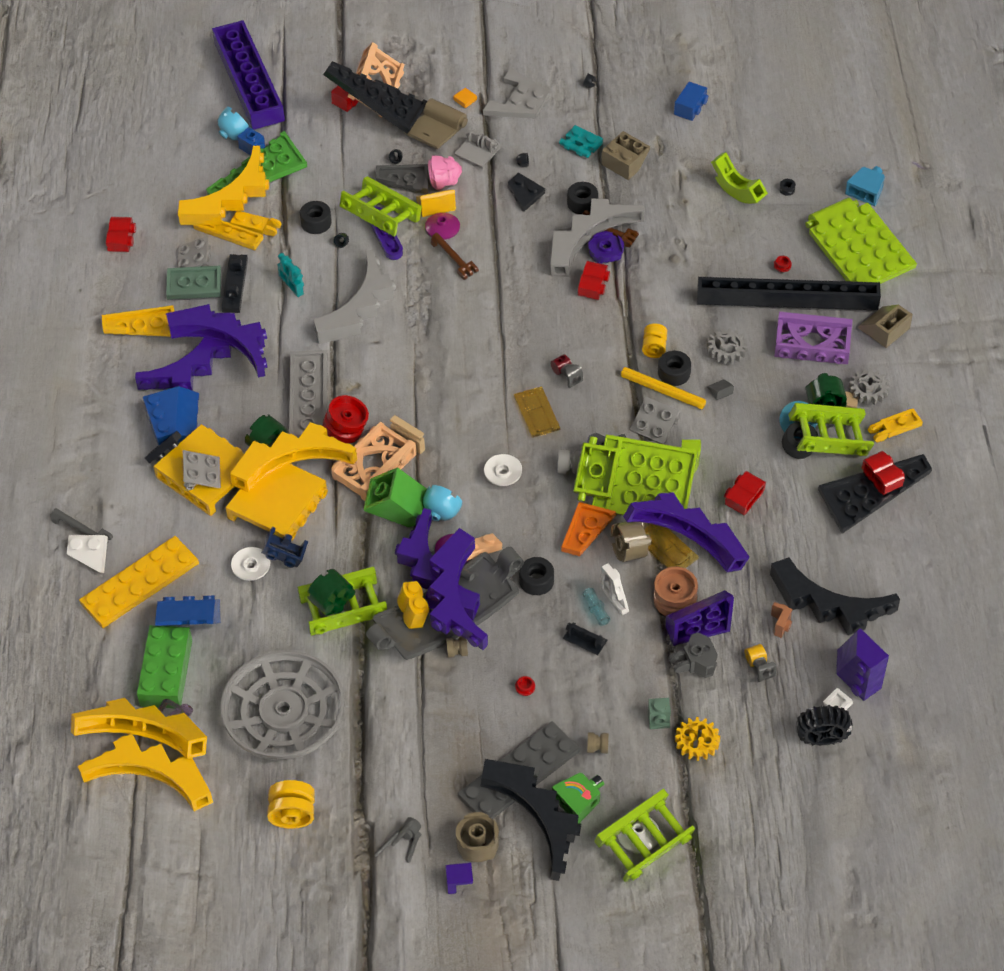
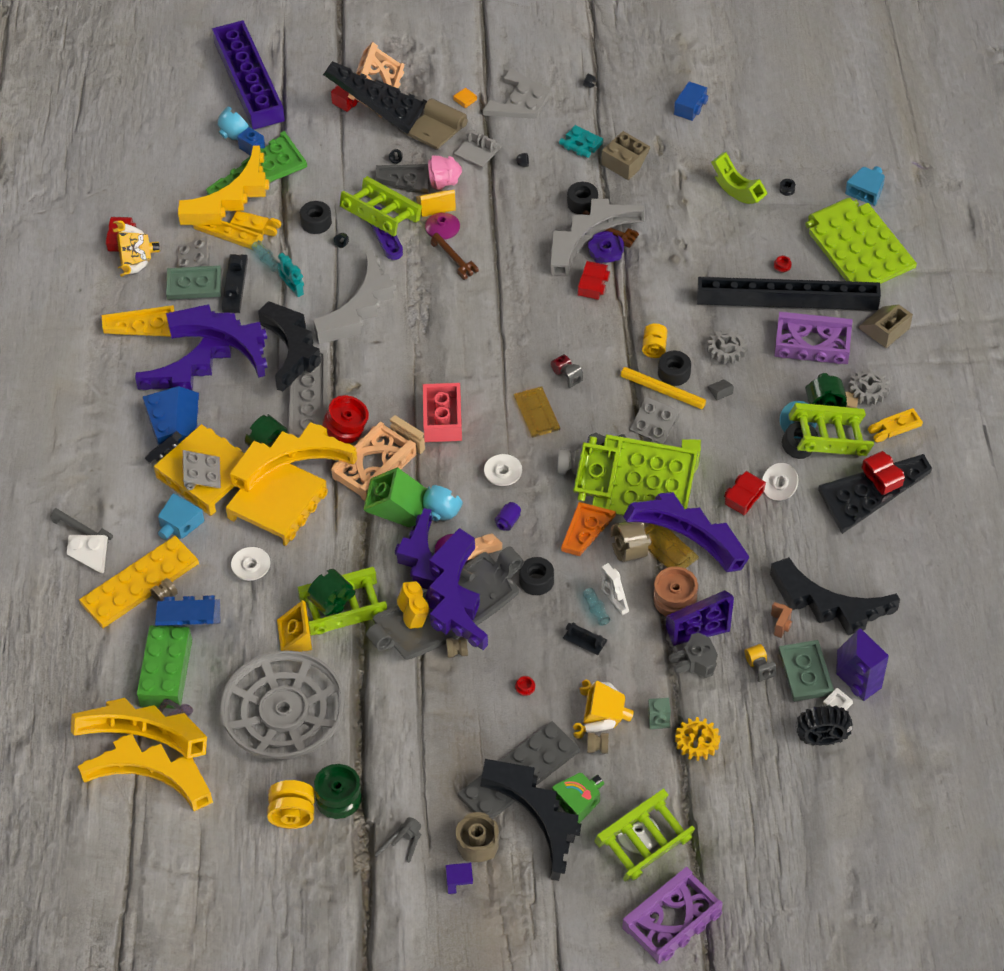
(133, 248): none -> torso
(165, 589): none -> dark tan wheel
(179, 518): none -> dark azure torso
(265, 255): none -> clear light blue pin
(274, 553): dark blue window -> none
(292, 330): none -> black arch
(294, 629): none -> yellow slope
(337, 791): none -> dark green wheel
(442, 412): none -> coral brick
(508, 516): none -> dark purple brick
(525, 190): black wing -> none
(603, 708): none -> yellow torso
(675, 887): none -> medium lavender fence
(774, 477): none -> white dish
(806, 670): none -> sand green plate

